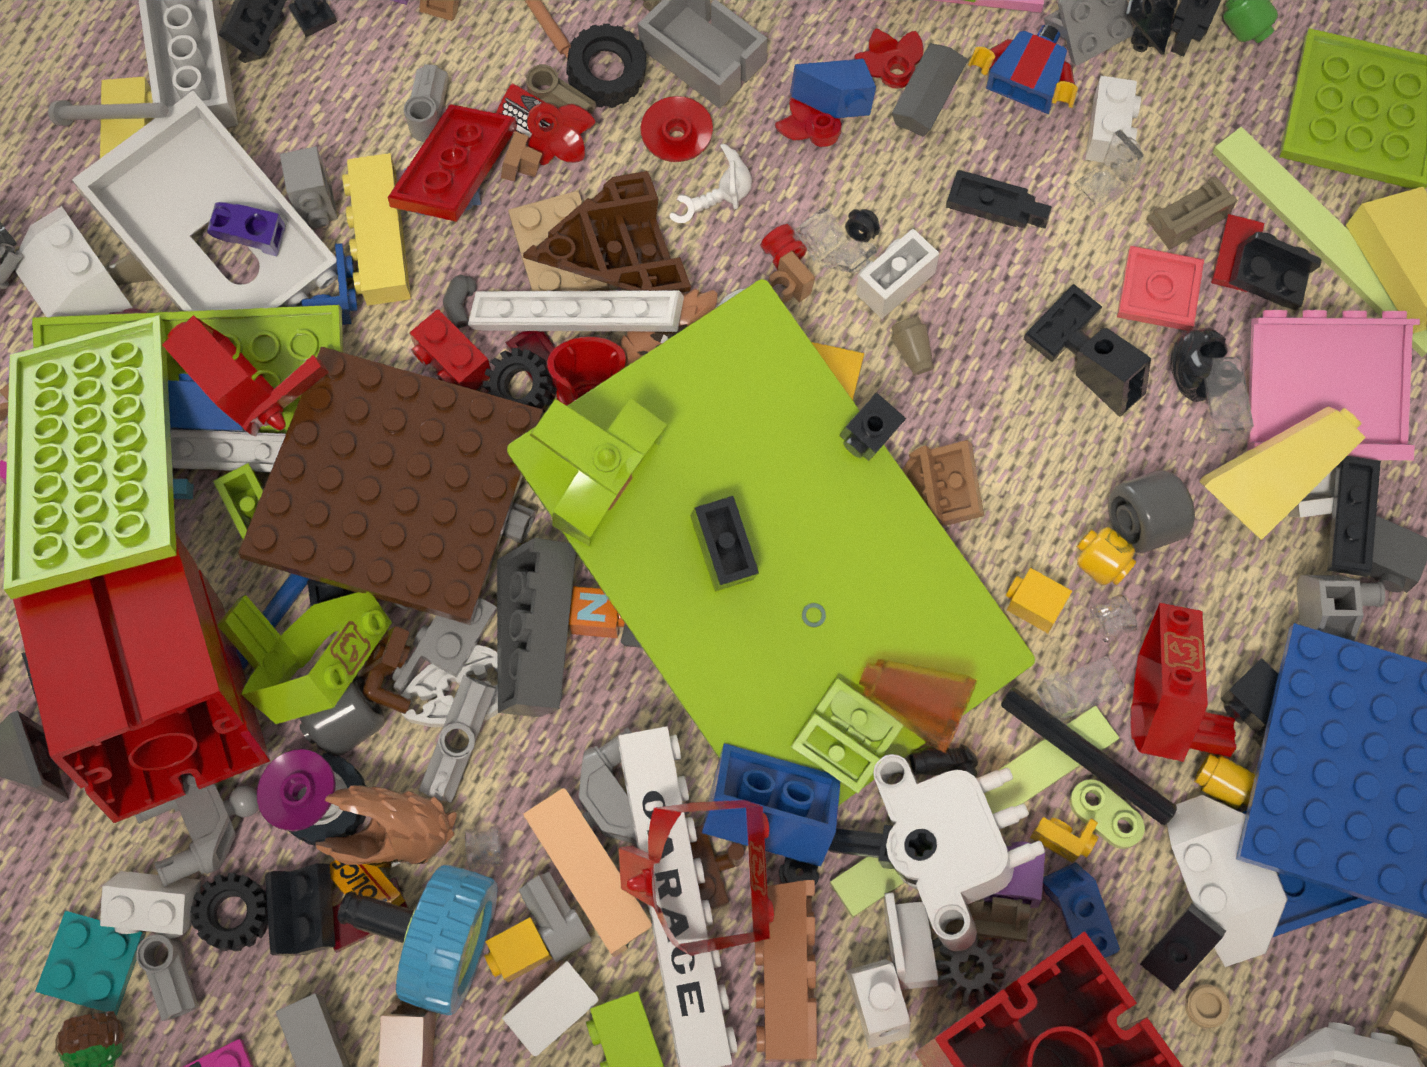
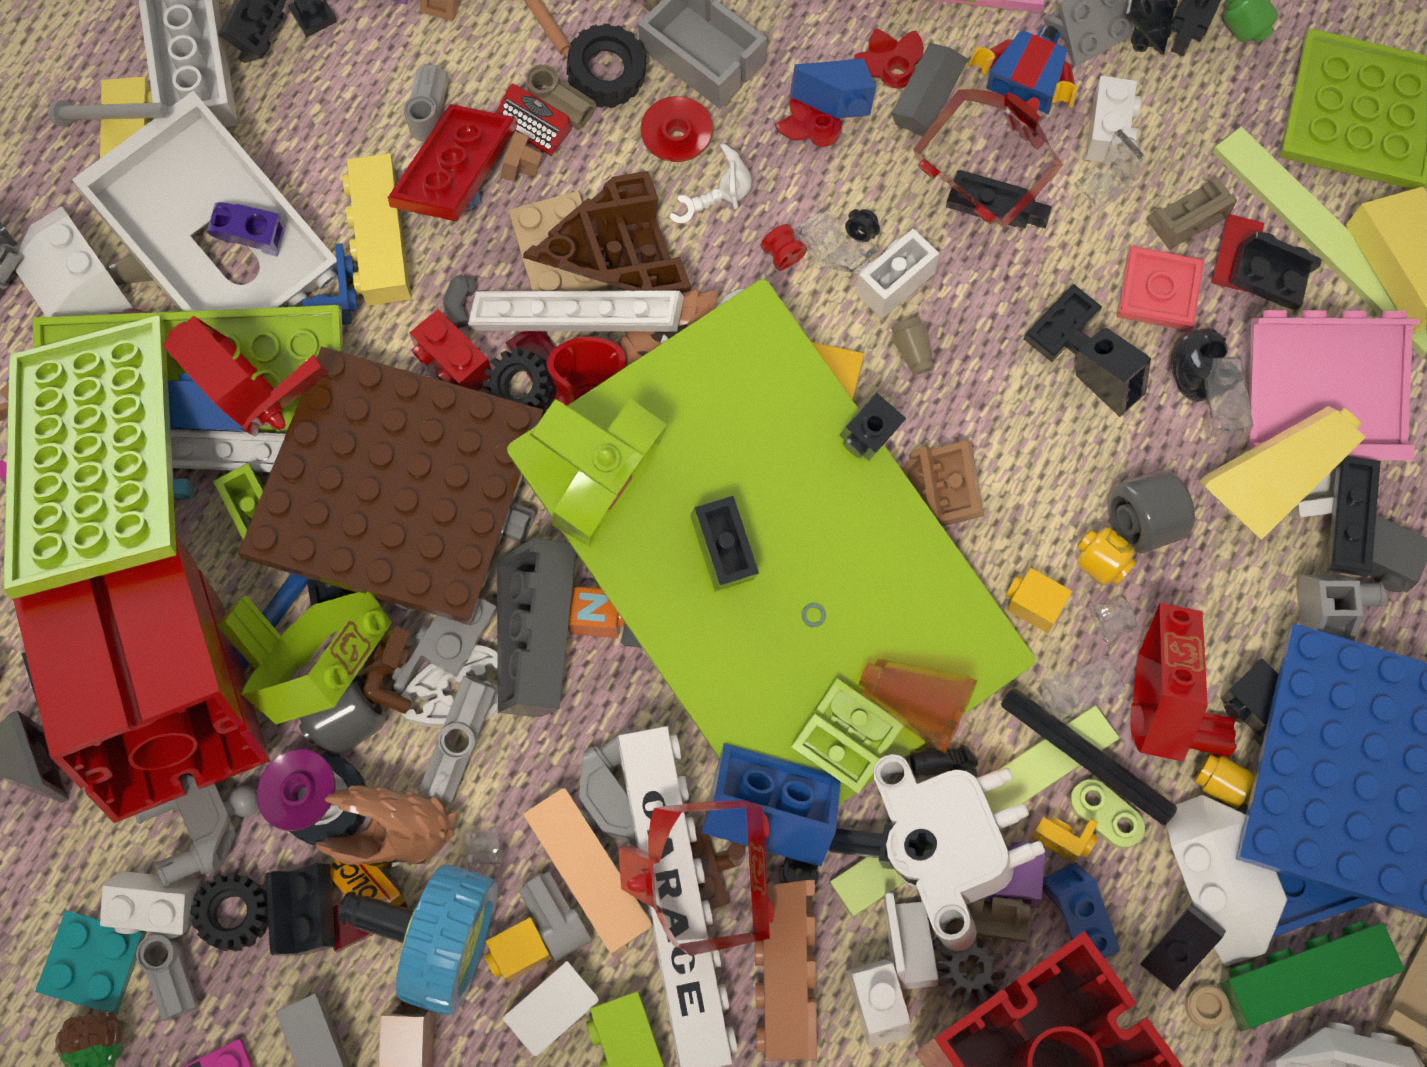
(309, 186): light grey brick -> none
(563, 134): red plate -> none
(794, 277): medium nougat tile -> none
(1021, 117): none -> red piece
(1312, 975): none -> green brick

